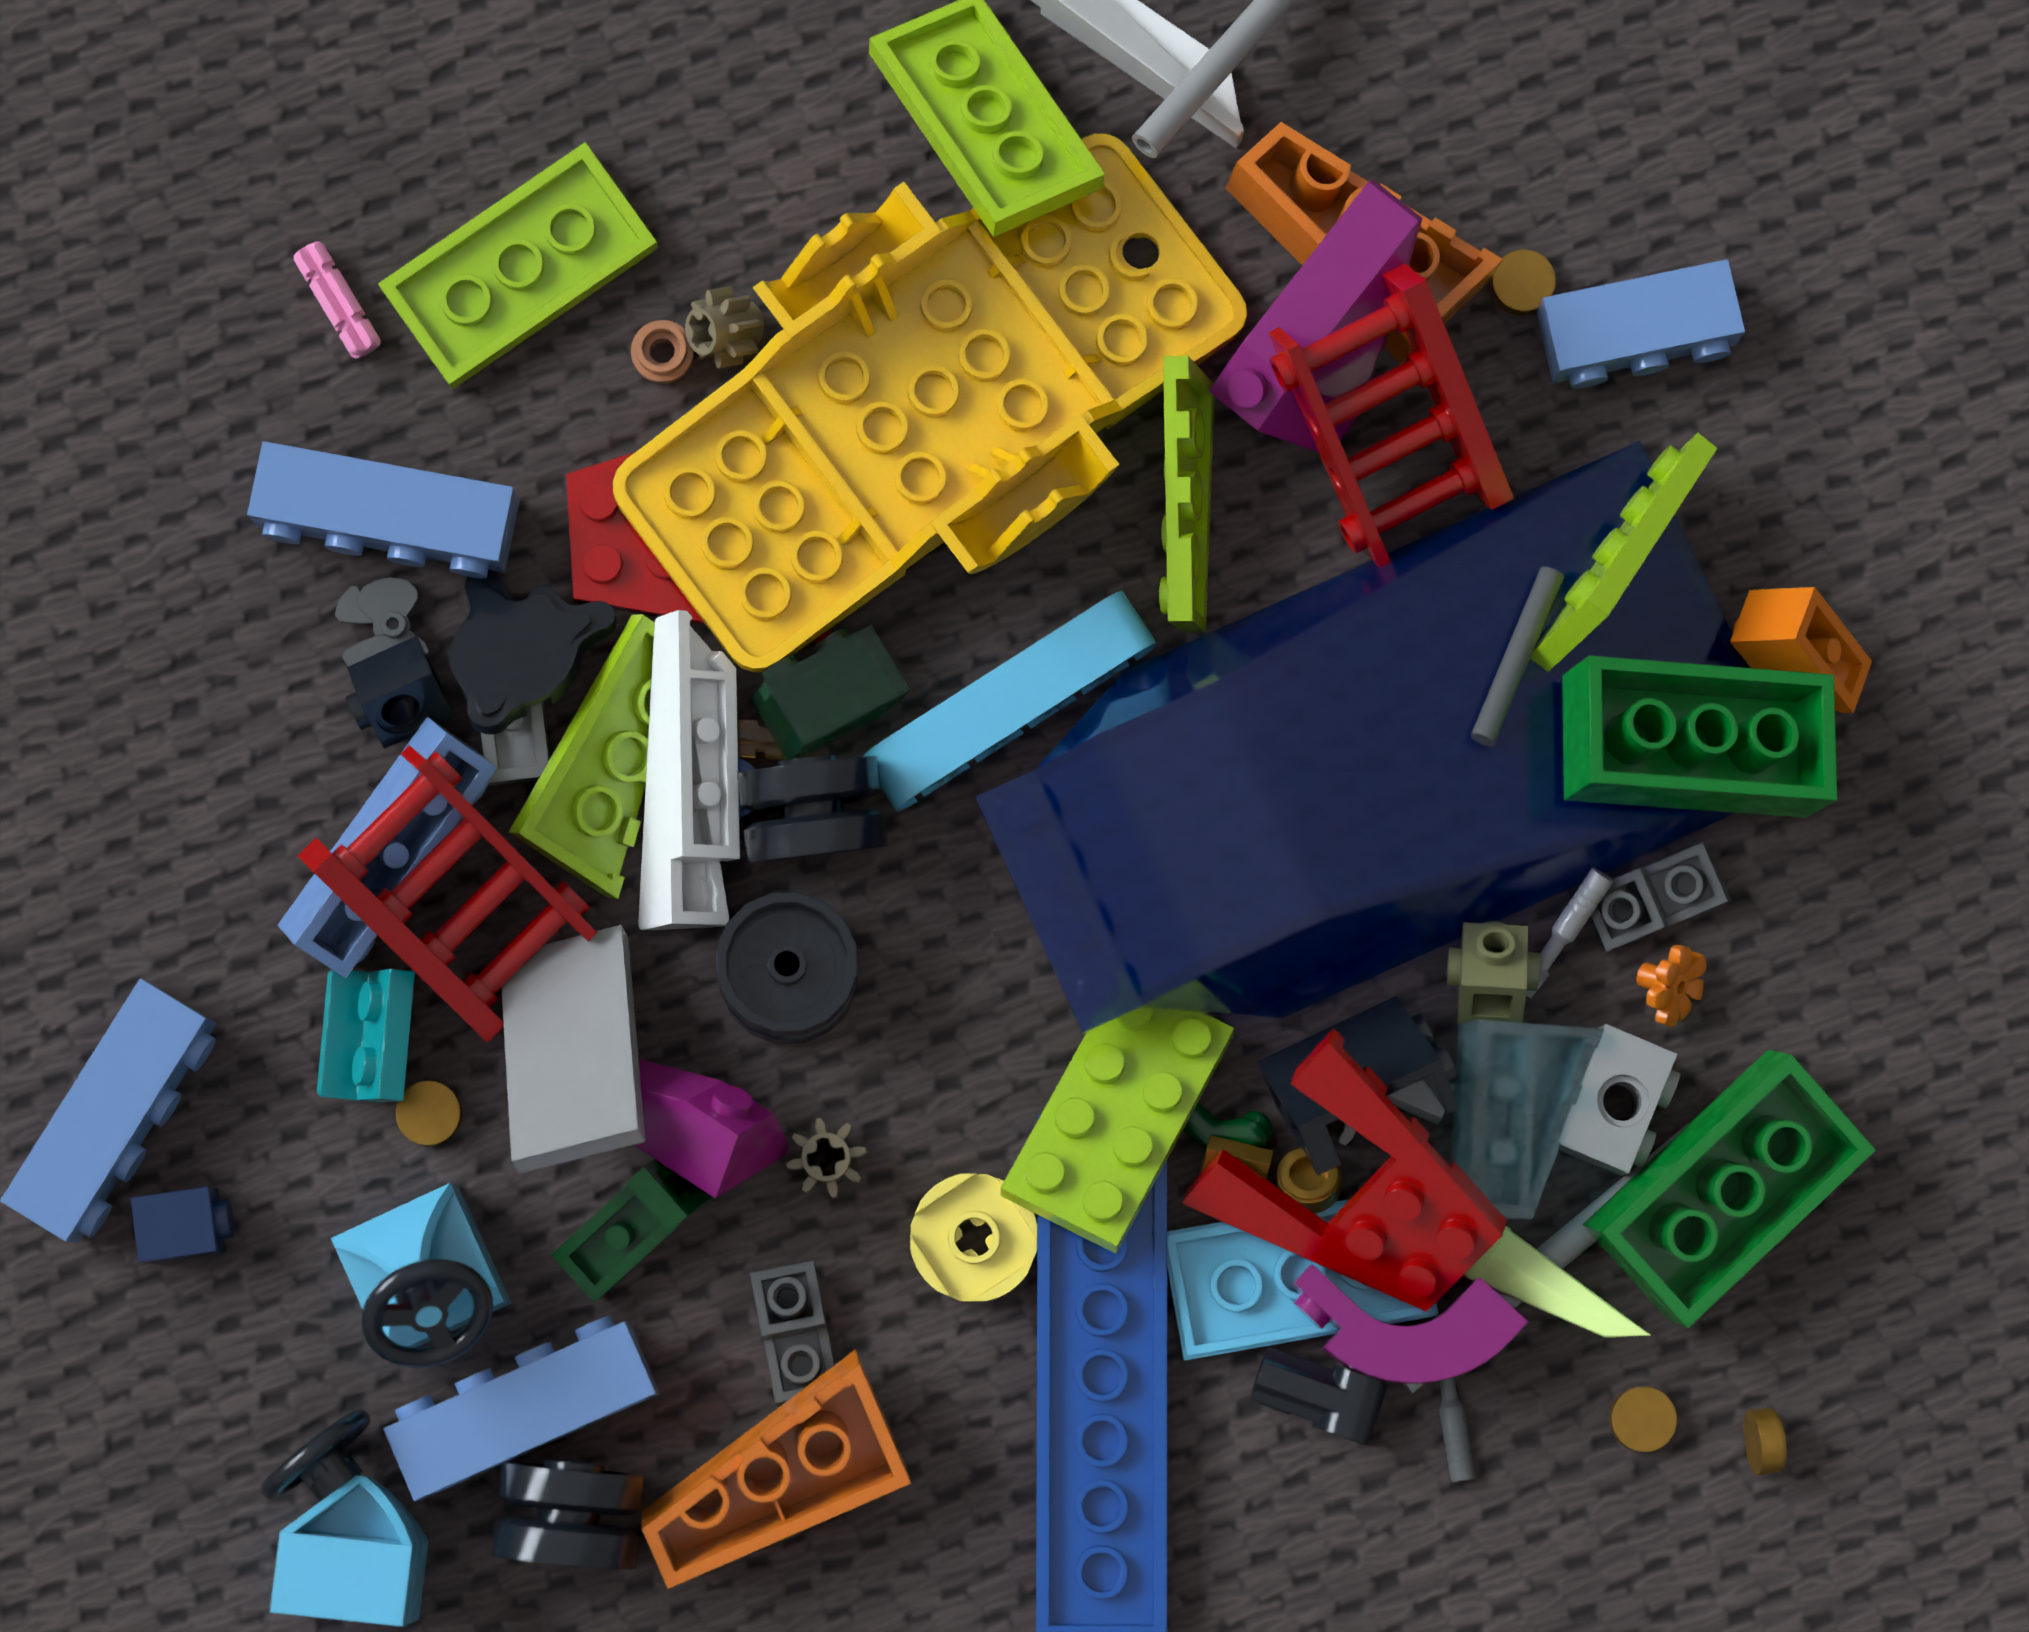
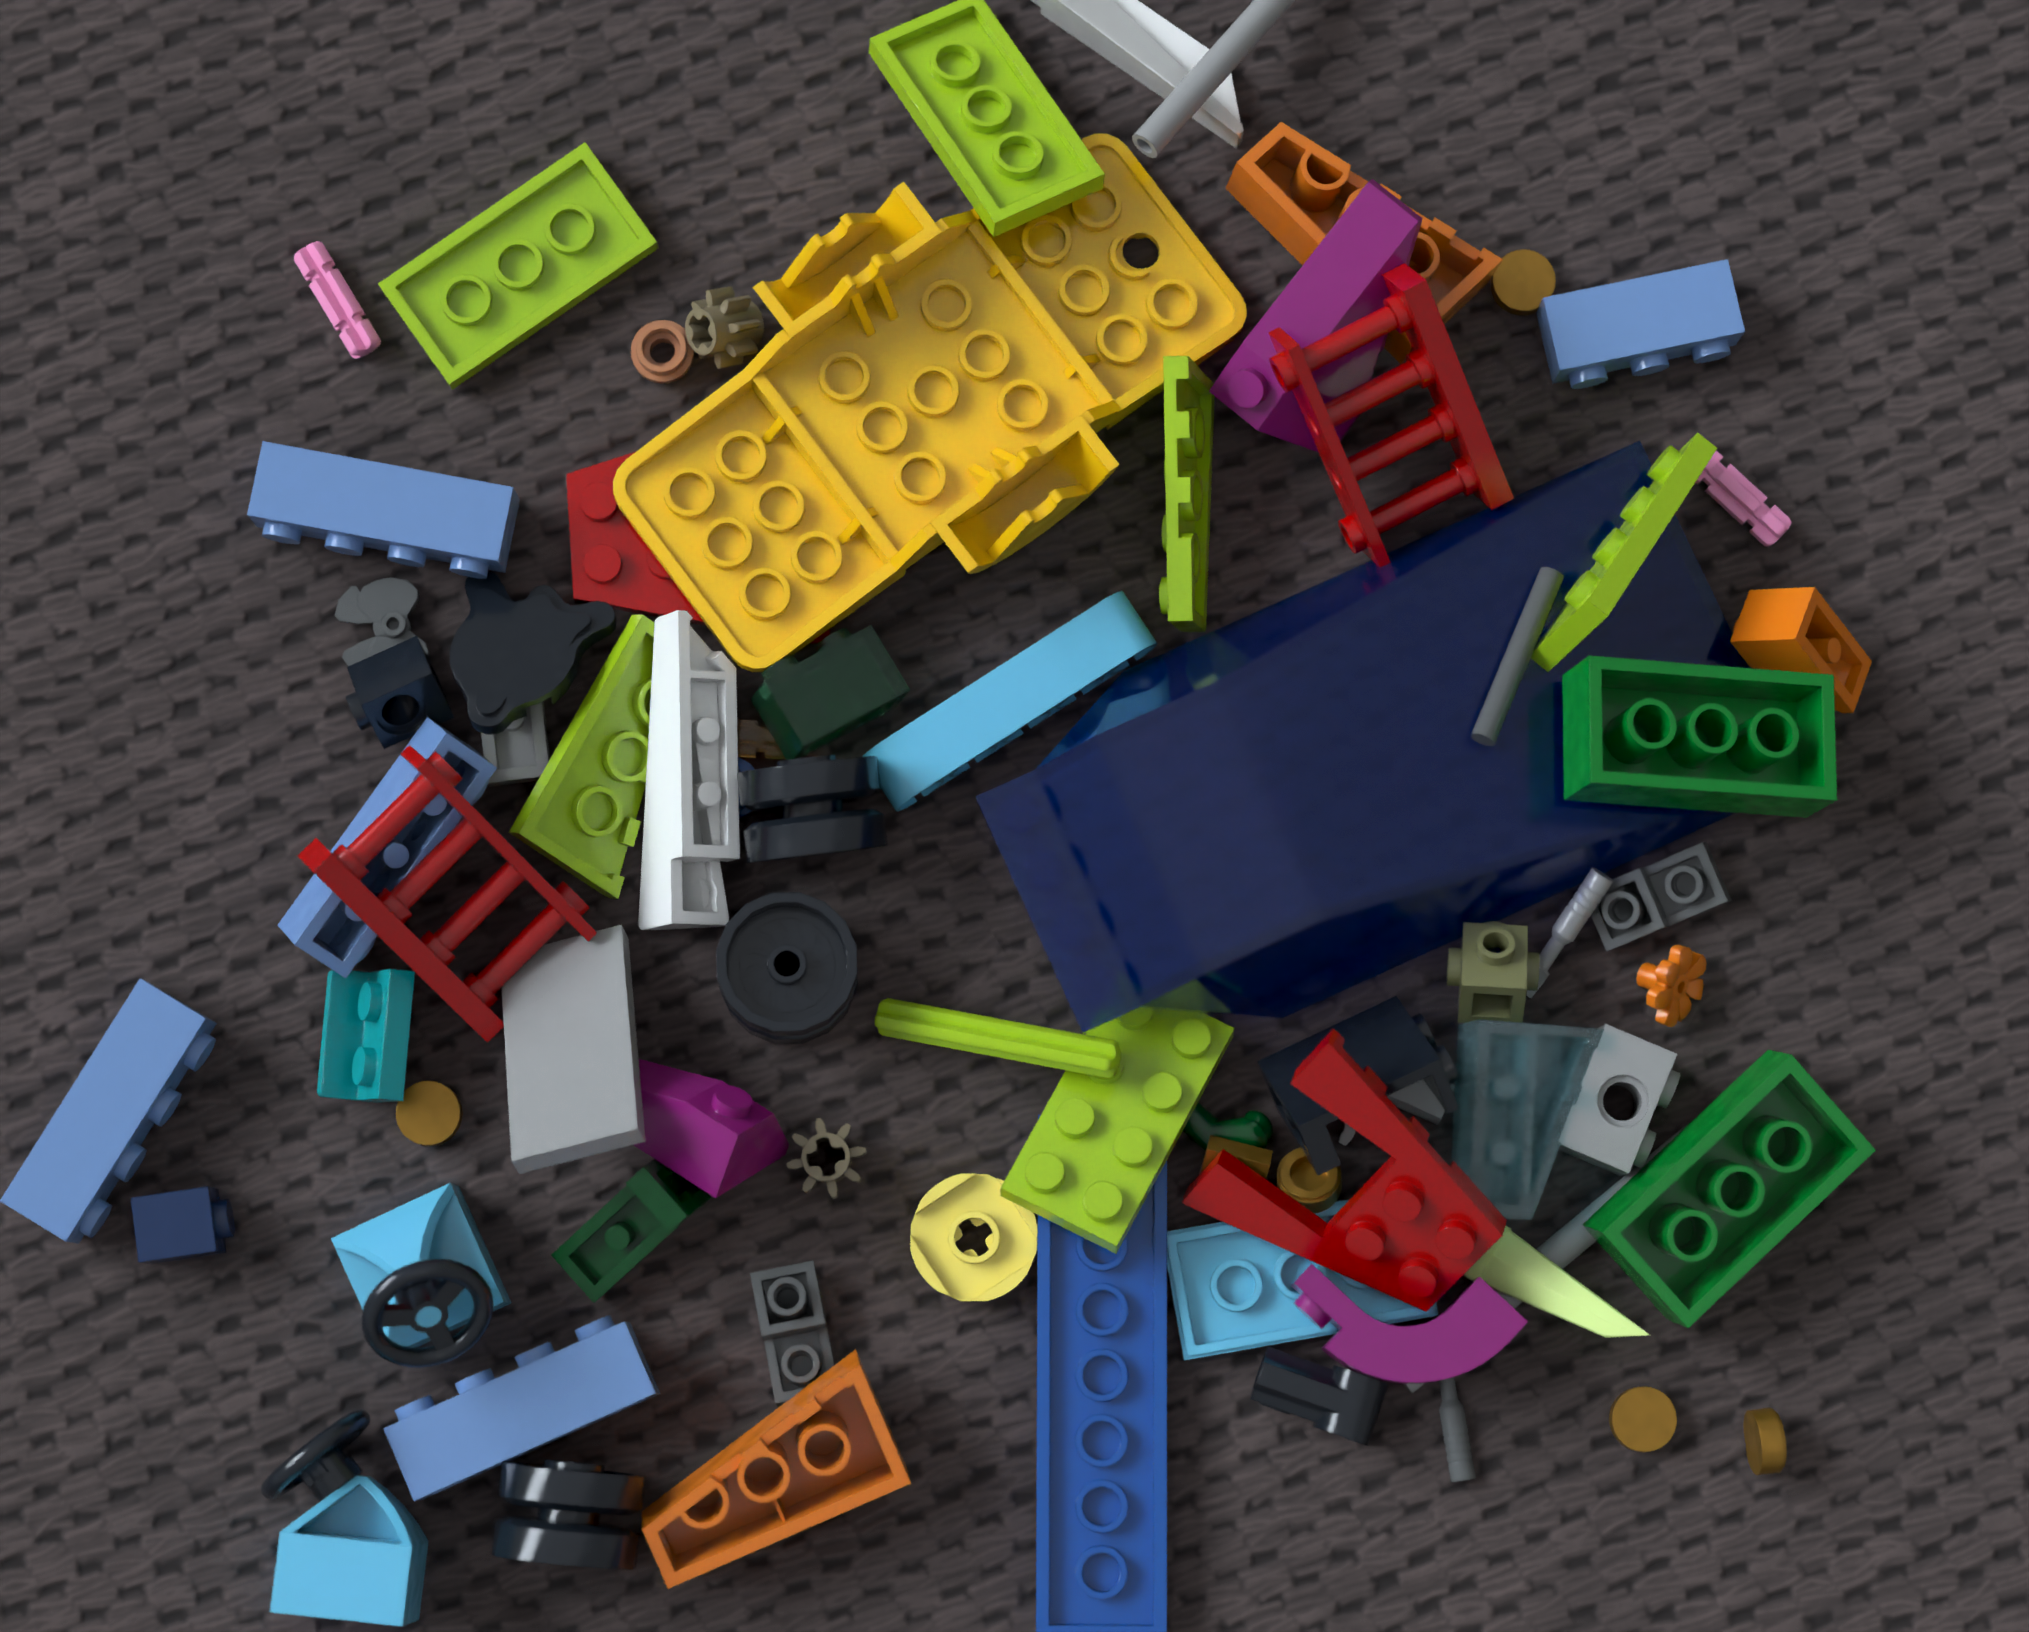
(998, 1037): none -> lime axle
(1743, 501): none -> bright pink axle

